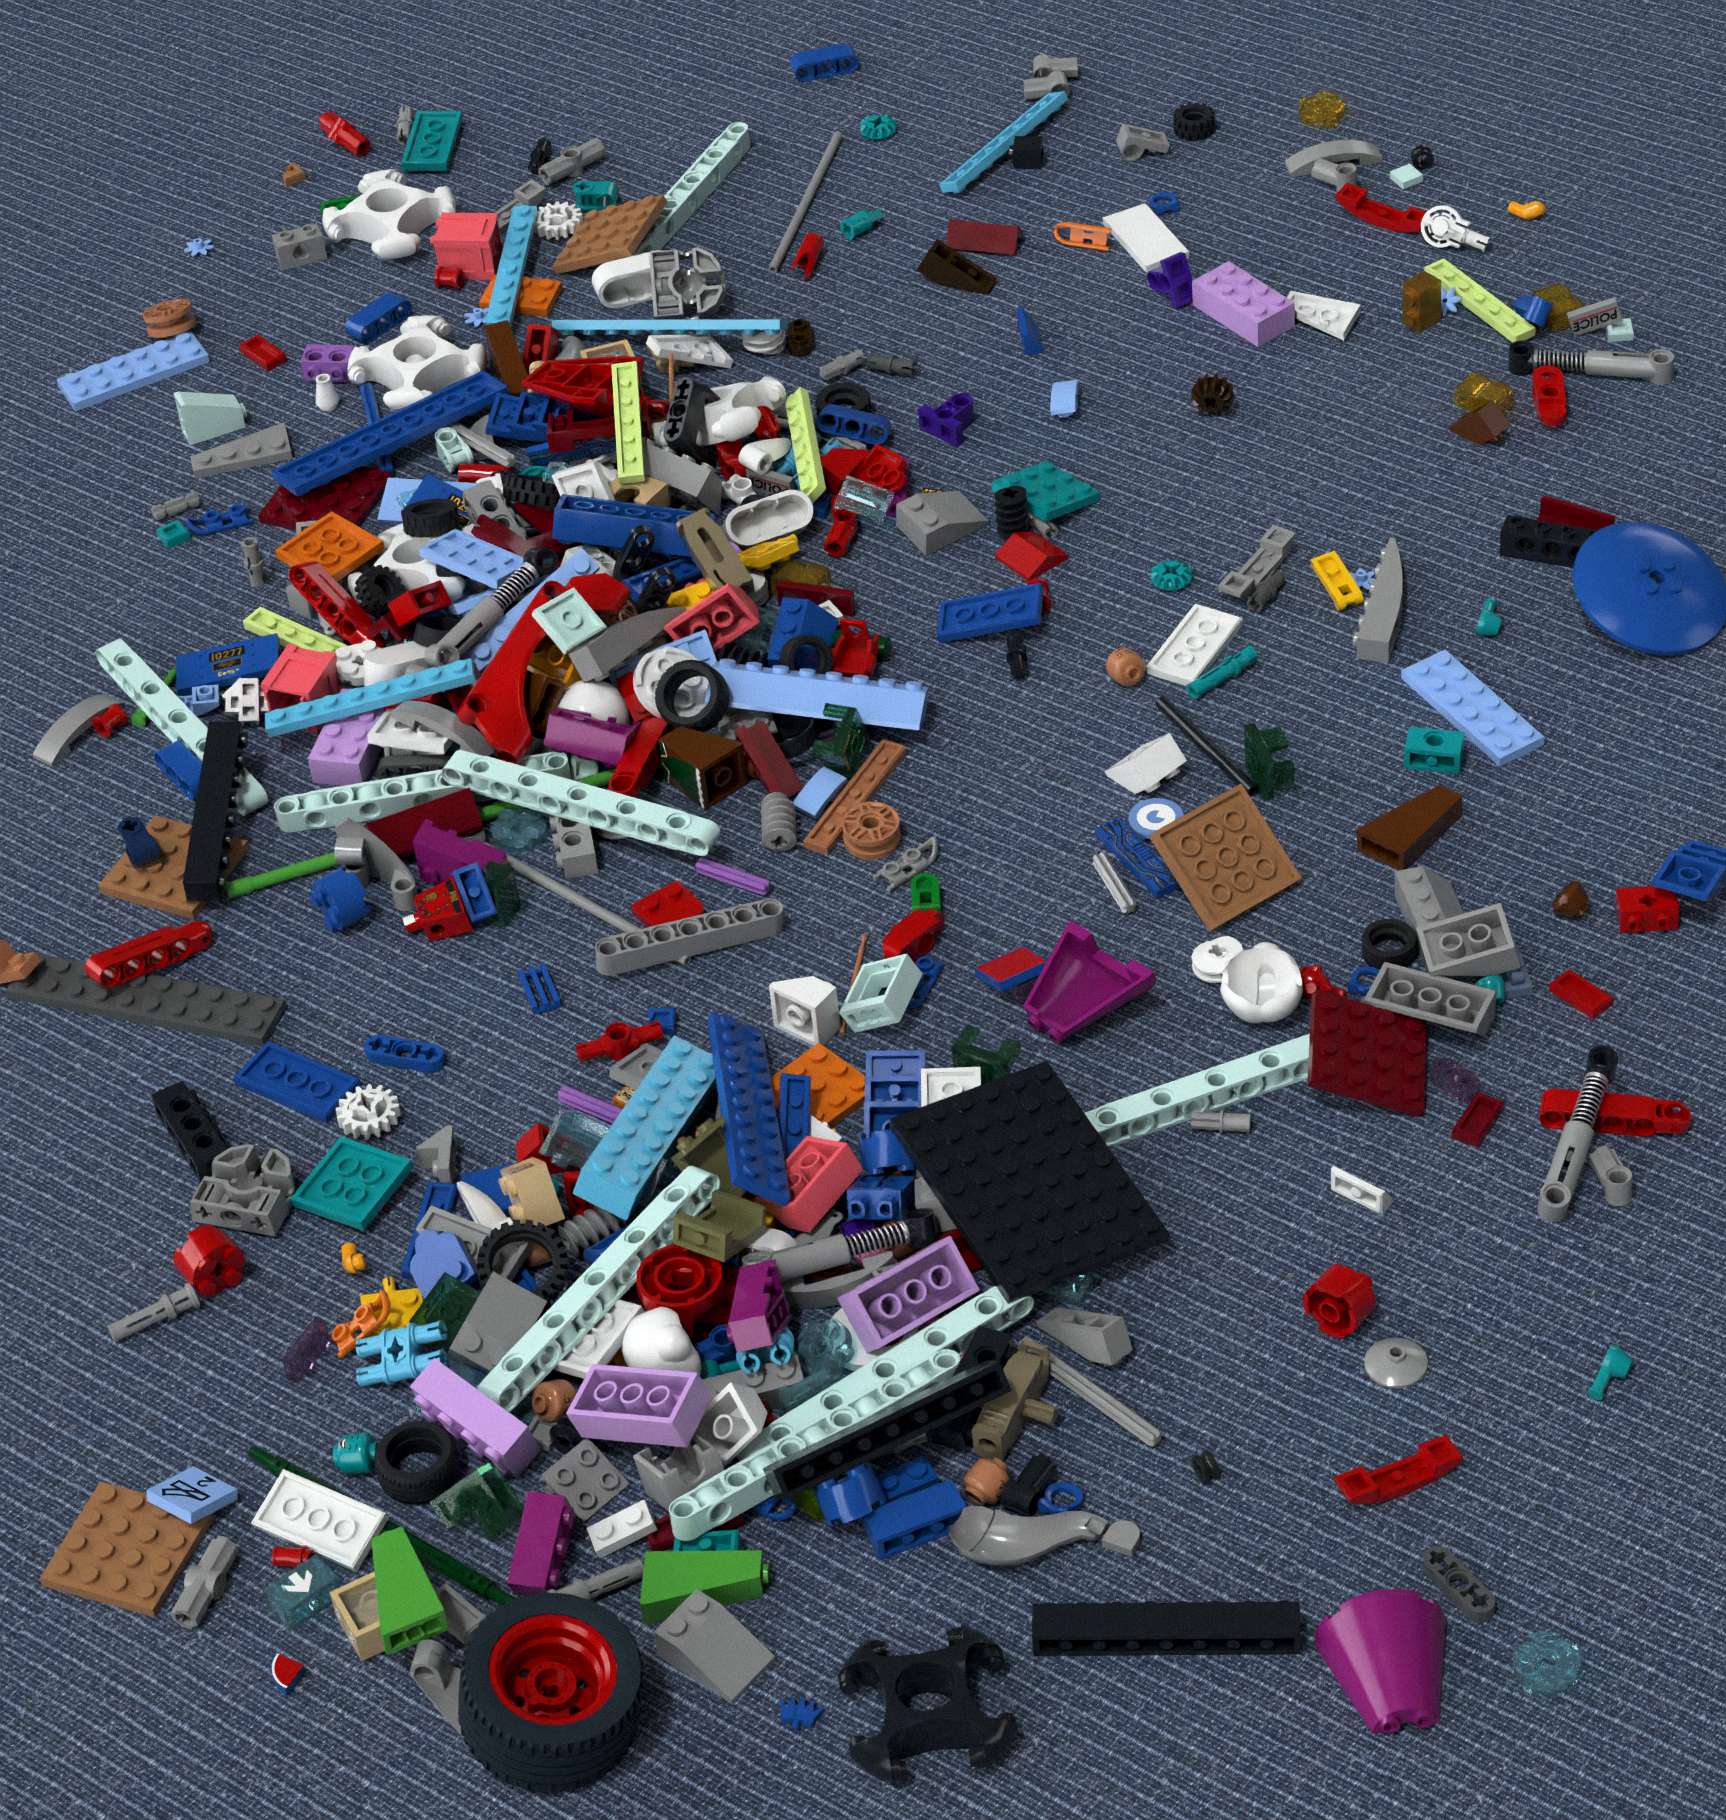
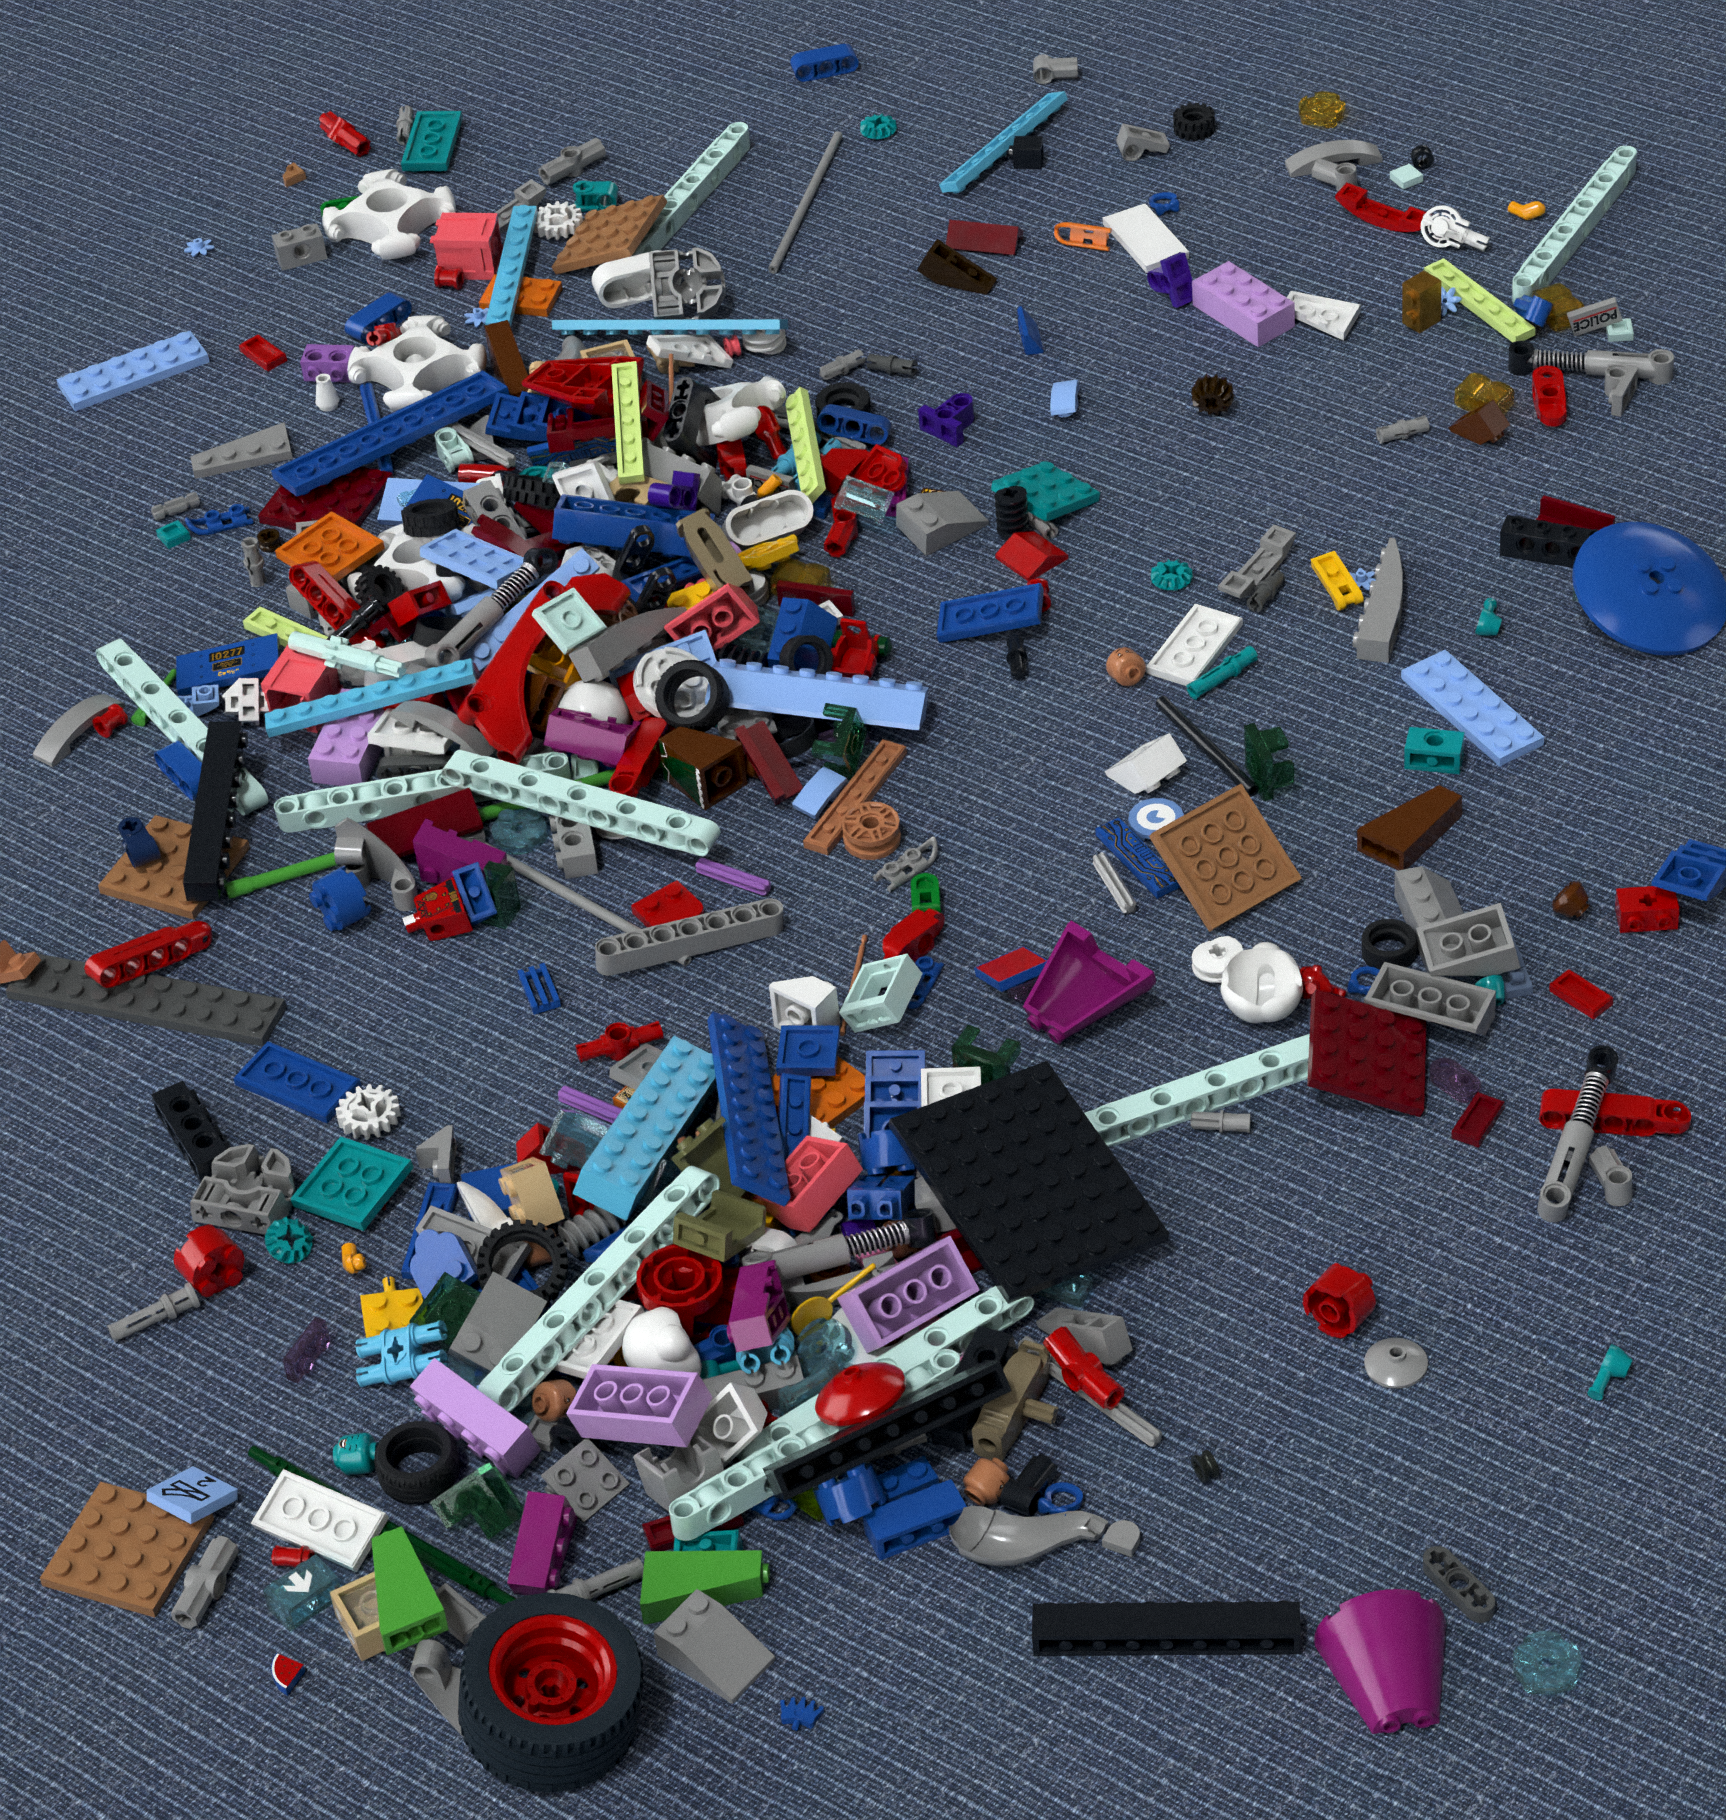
(169, 318): nougat wheel -> none
(208, 415): light aqua slope -> none
(269, 540): none -> dark brown bush
(281, 1249): none -> teal gear
(338, 653): none -> light aqua piece
(360, 619): none -> black pin
(365, 1319): orange piece -> none
(383, 334): none -> red pin
(385, 1051): blue beam -> none
(539, 155): black axle -> none
(540, 344): red slope -> none
(622, 1528): white plate -> none
(655, 407): none -> dark red panel
(666, 1017): blue tile -> none
(678, 495): none -> dark purple tile
(732, 346): none -> coral bush
(760, 454): white piece -> none
(769, 486): none -> light orange arm
(778, 822): light grey piece -> none
(800, 338): dark brown plate -> none
(808, 253): red piece -> none
(808, 1050): none -> blue plate
(821, 1307): none -> yellow piece
(859, 223): teal hinge -> none
(860, 1393): none -> red dish
(917, 1732): black piece -> none
(1039, 87): light grey piece -> none
(1083, 1369): none -> red piece
(1360, 1191): white slope -> none
(1401, 1477): red slope -> none
(1402, 429): none -> light grey pin
(1576, 223): none -> light aqua beam
(1620, 386): none -> light grey plate

